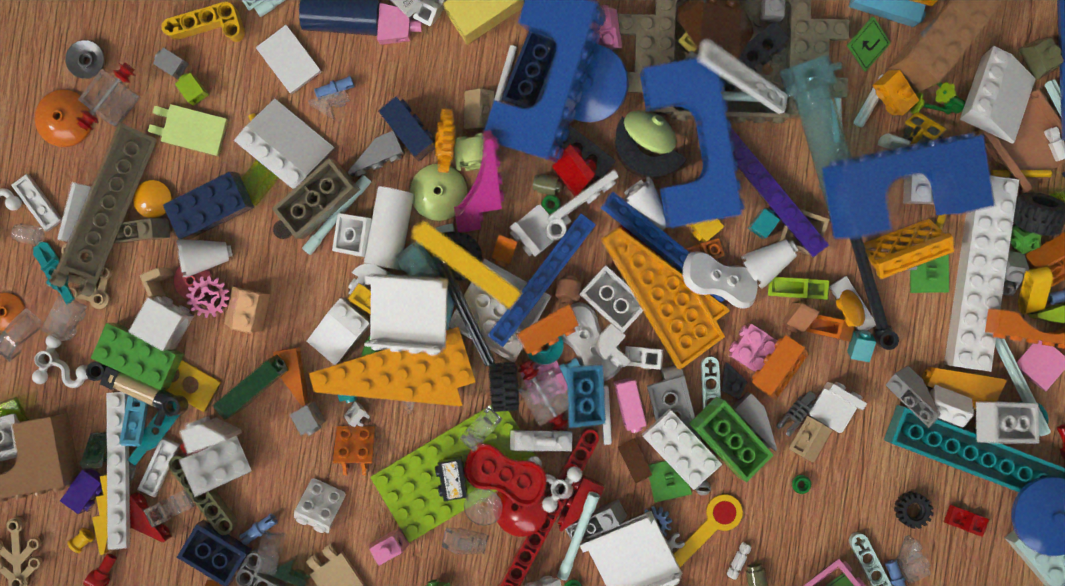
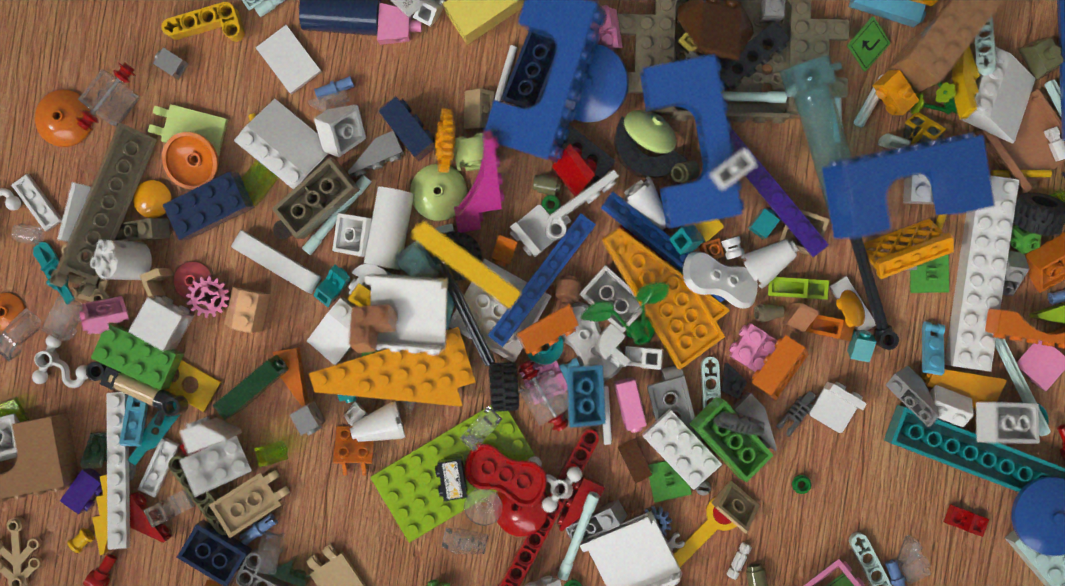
(77, 55): flat silver dish -> none
(99, 313): none -> bright pink plate
(121, 260): none -> white cylinder
(180, 162): none -> orange dish
(191, 88): lime brick -> none
(201, 255): white cone -> none
(247, 503): none -> tan tile
(271, 453): none -> clear neon green brick
(276, 261): none -> white beam
(319, 505): white bracket -> none
(332, 286): none -> teal brick
(340, 129): none -> white slope
(367, 323): none -> nougat brick
(379, 425): none -> white cone
(388, 546): bright pink torso -> none
(541, 440): white piece -> none
(639, 330): none -> green plant
(685, 171): none -> olive brick
(687, 239): none -> teal brick
(732, 169): none -> white brick
(733, 252): none -> white wheel
(736, 506): none -> tan slope
(740, 423): none -> dark grey hinge
(742, 77): white plate -> none
(768, 312): none -> dark tan cone
(810, 439): tan panel -> none
(921, 518): black tyre -> none
(933, 348): none -> medium azure plate
(963, 77): none -> yellow slope
(981, 42): none -> light aqua beam
(1035, 290): yellow beam -> none

